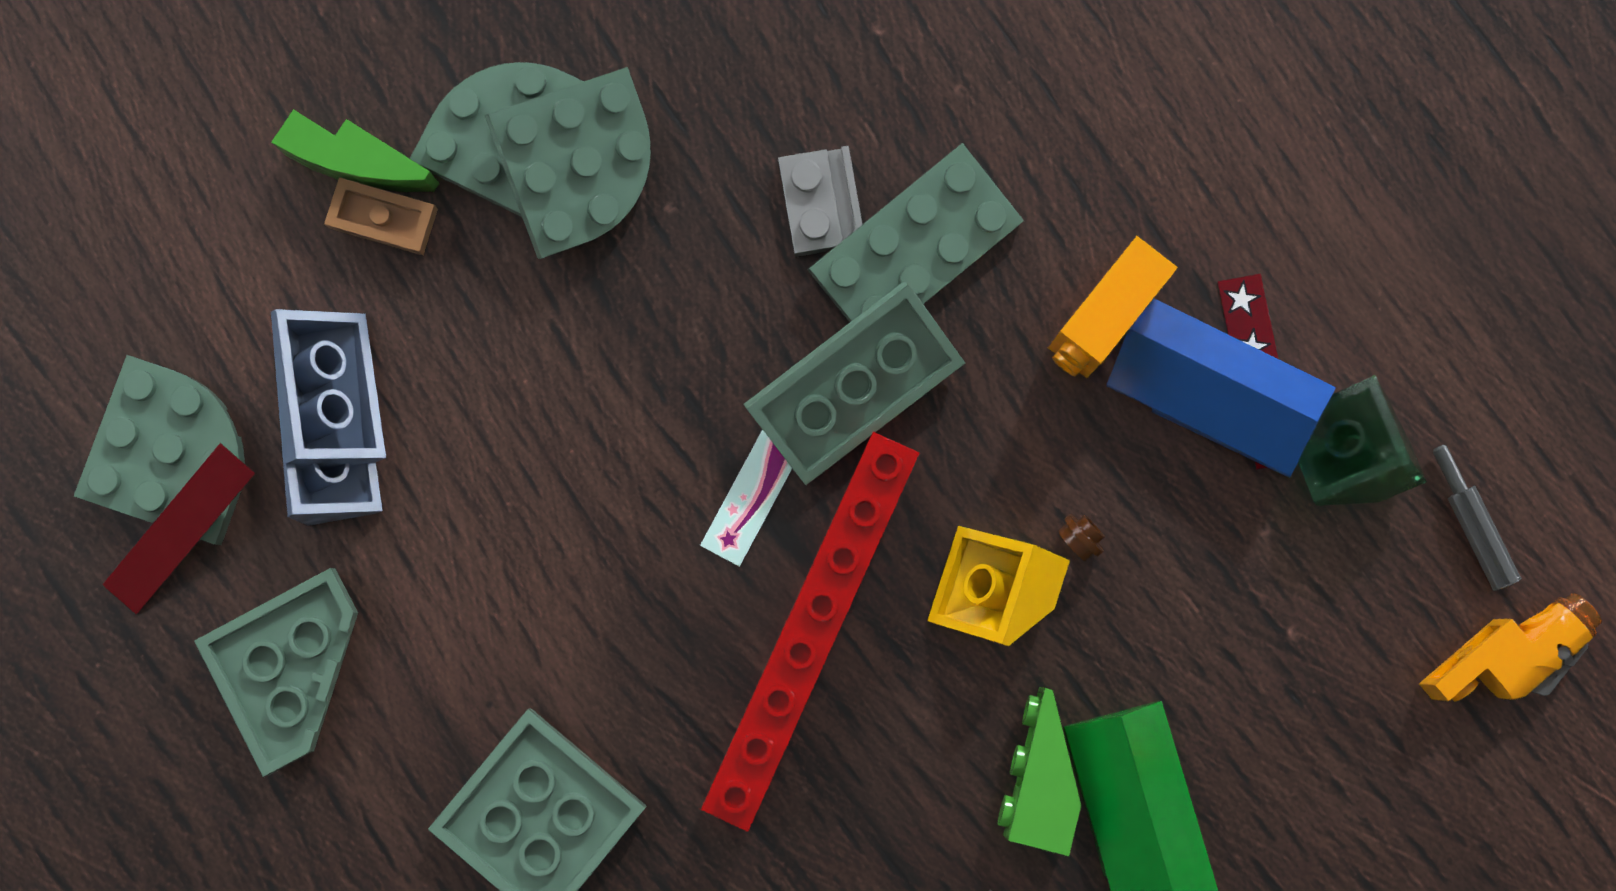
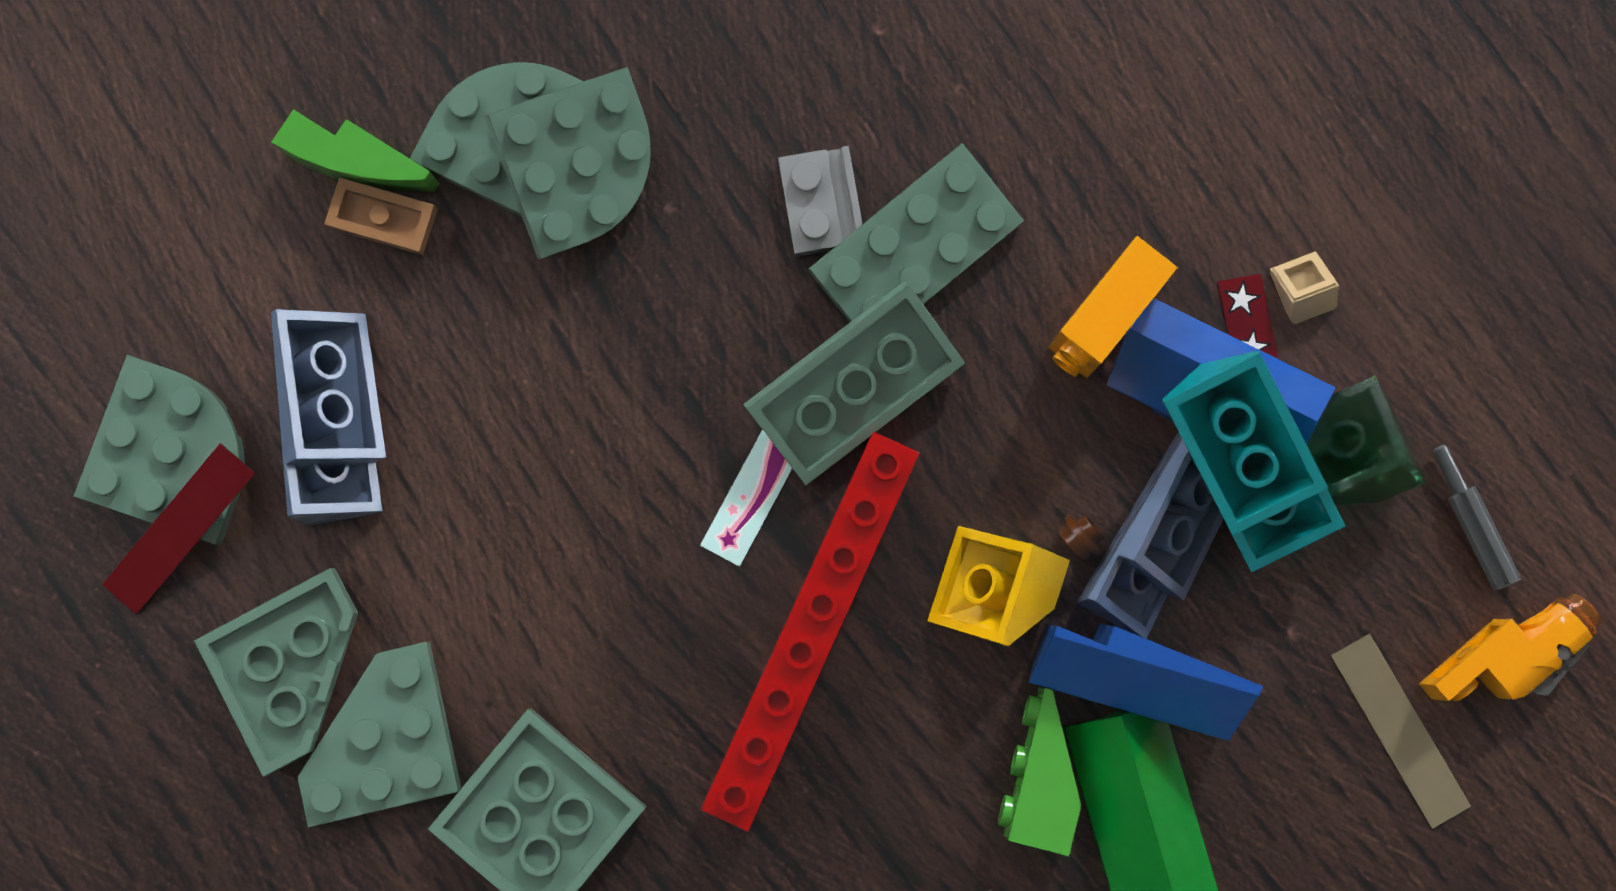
(384, 743): none -> sand green plate
(1143, 679): none -> blue slope
(1156, 546): none -> sand blue slope
(1252, 458): none -> teal slope
(1305, 287): none -> tan slope
(1401, 731): none -> dark tan sticker

